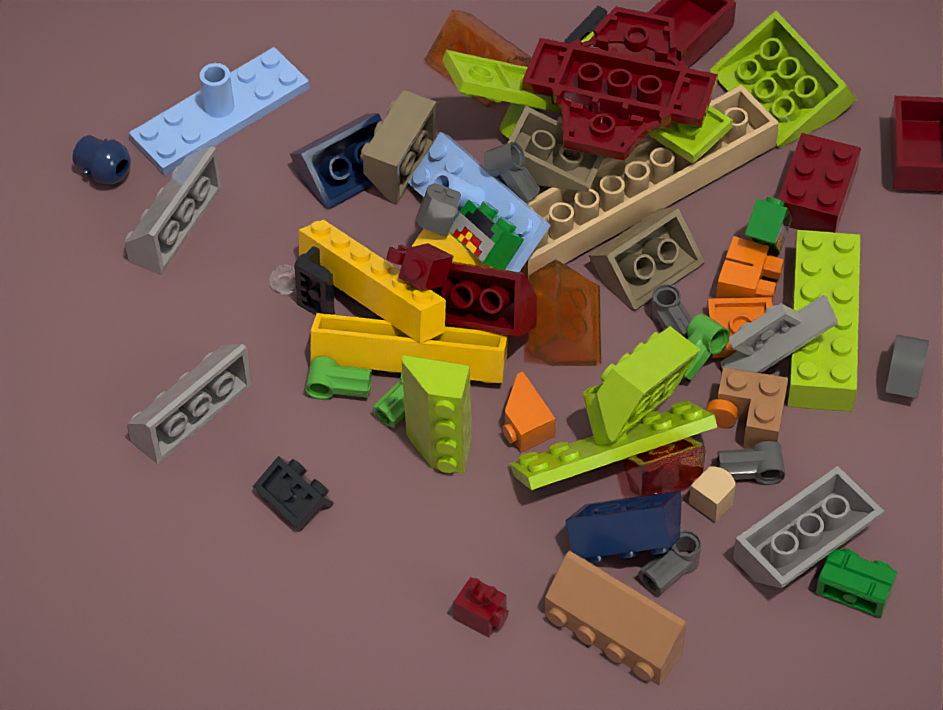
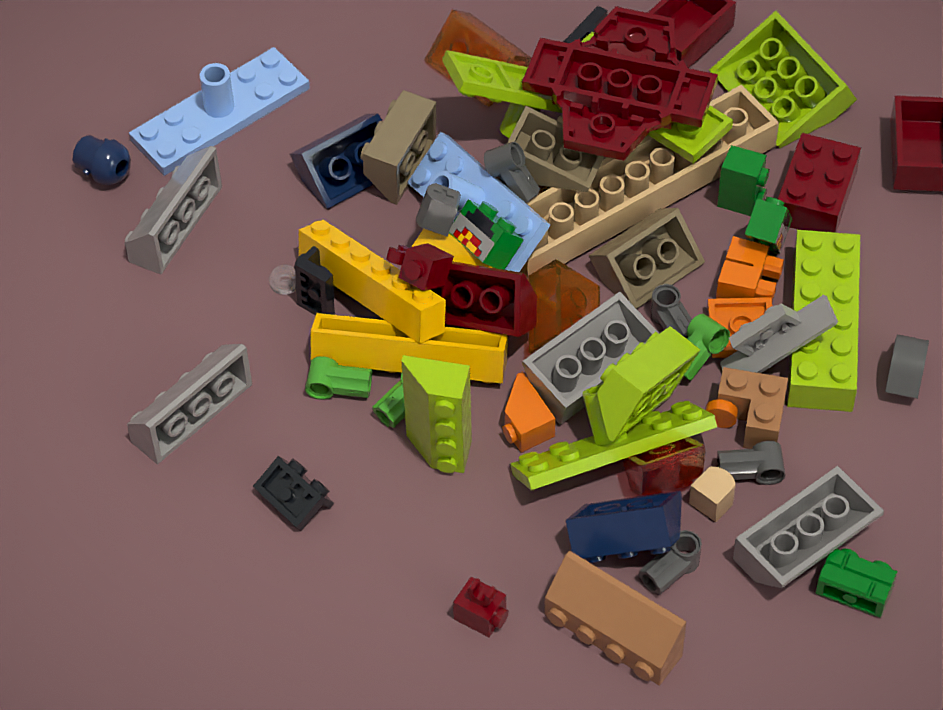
(583, 353): none -> light grey slope
(742, 180): none -> green brick

